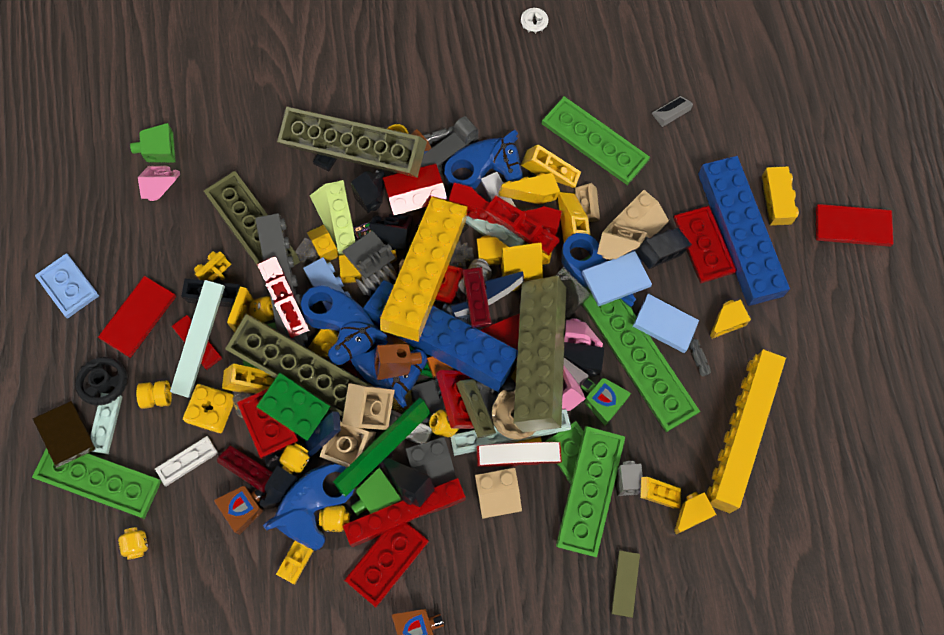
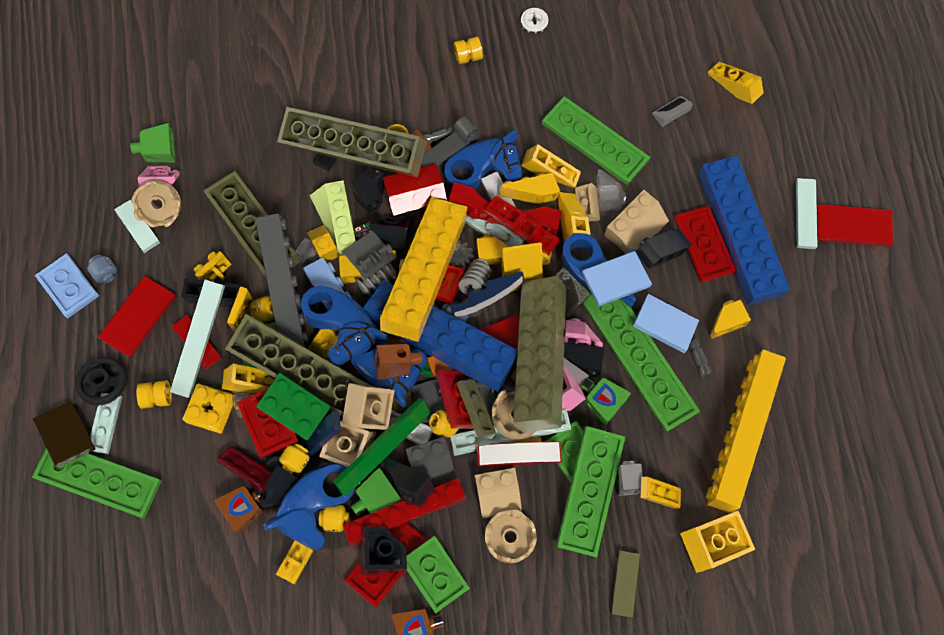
(102, 269): none -> sand blue head
(133, 543): yellow head -> none
(139, 229): none -> light aqua tile
(147, 211): none -> tan plate
(186, 461): white tile -> none
(283, 296): slope -> none
(381, 552): none -> black slope
(435, 574): none -> bright green plate
(468, 50): none -> yellow wheel
(477, 297): dark red tile -> none
(525, 536): none -> tan plate
(609, 192): none -> clear slope
(619, 240): tan slope -> none
(694, 511): yellow slope -> none
(717, 541): none -> yellow slope
(738, 82): none -> yellow slope
(779, 196): yellow brick -> none
(806, 213): none -> light aqua tile

